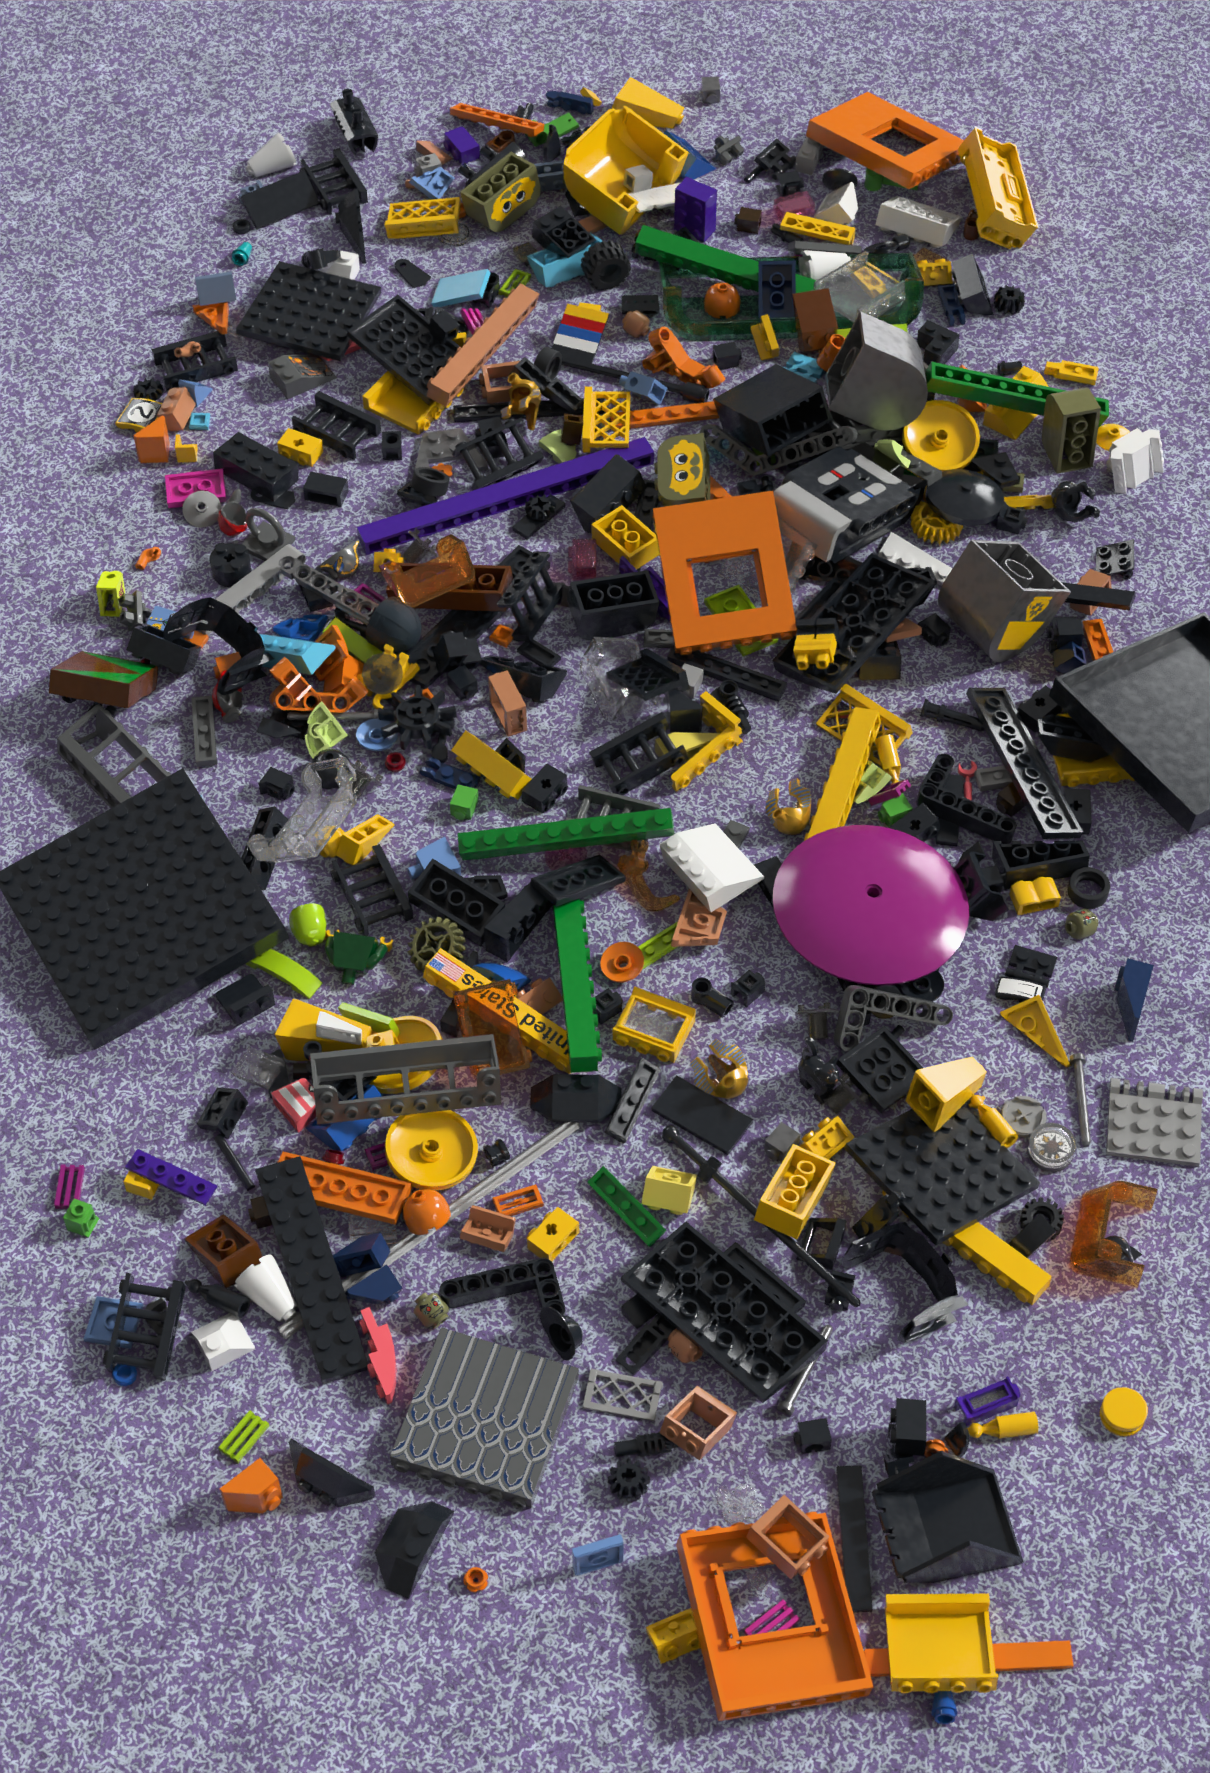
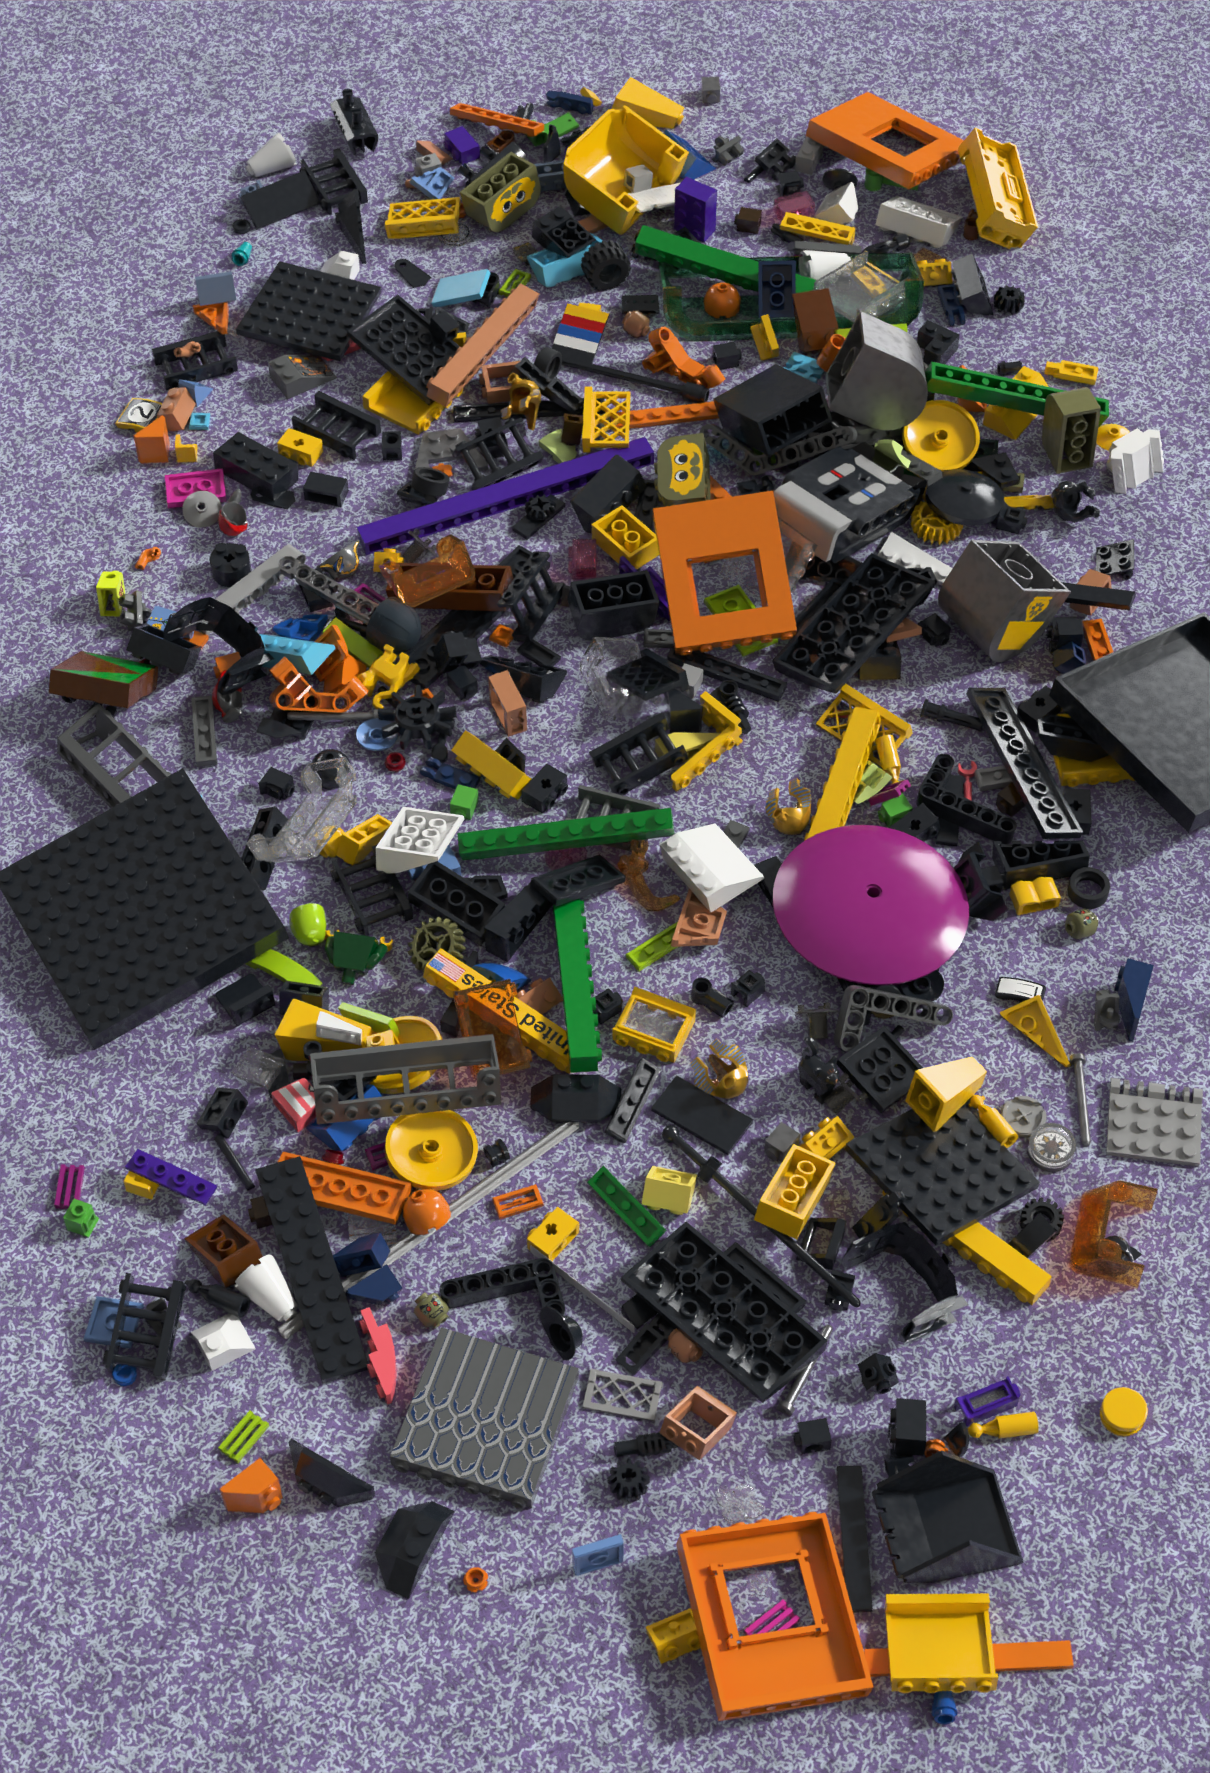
(152, 394): black gear -> none
(267, 537): dark grey tile -> none
(309, 993): none -> black brick
(319, 258): black piece -> none
(323, 730): yellowish green brick -> none
(363, 779): clear smoke piece -> none
(382, 673): clear smoke piece -> none
(415, 839): none -> white slope
(469, 315): dark pink tile -> none
(488, 1228): nougat bracket -> none
(585, 1291): none -> white sticker
(622, 953): orange dish -> none
(643, 387): medium blue torso -> none
(787, 1509): nougat window -> none
(815, 642): yellow hips -> none
(878, 1373): none -> black brick
(1031, 961): black plate -> none
(1106, 1010): none -> dark grey hips

